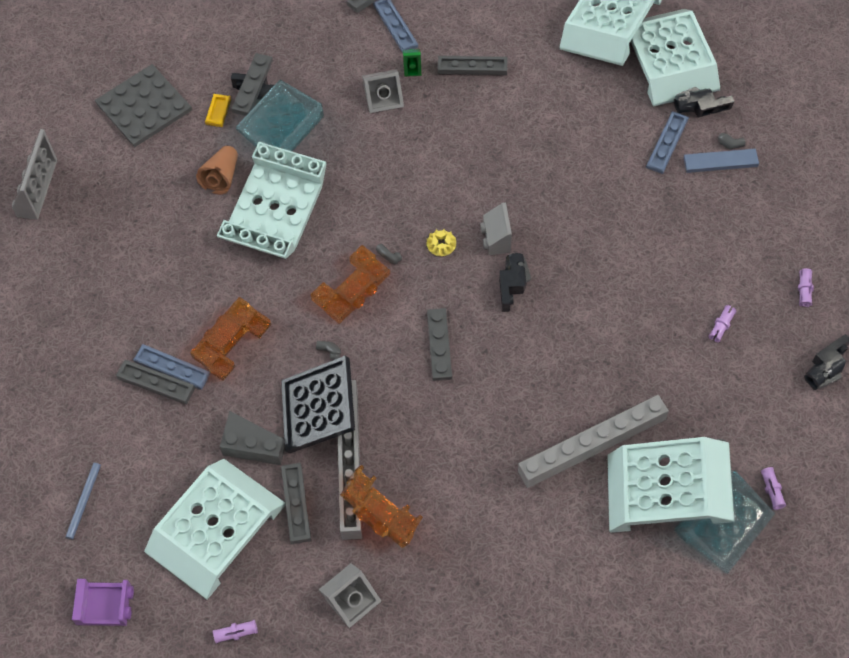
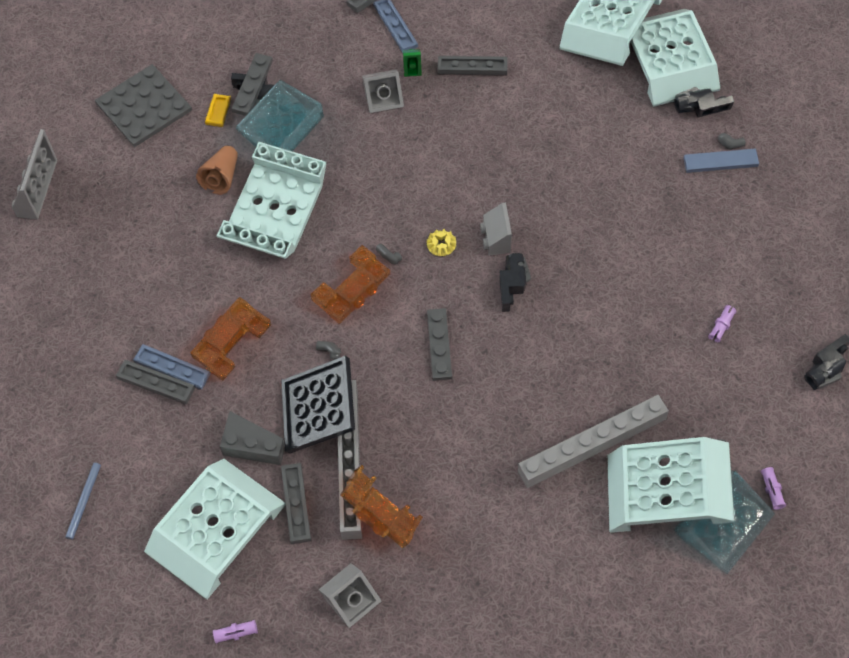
(102, 603): medium lavender panel -> none
(667, 142): sand blue tile -> none
(805, 287): lavender pin -> none

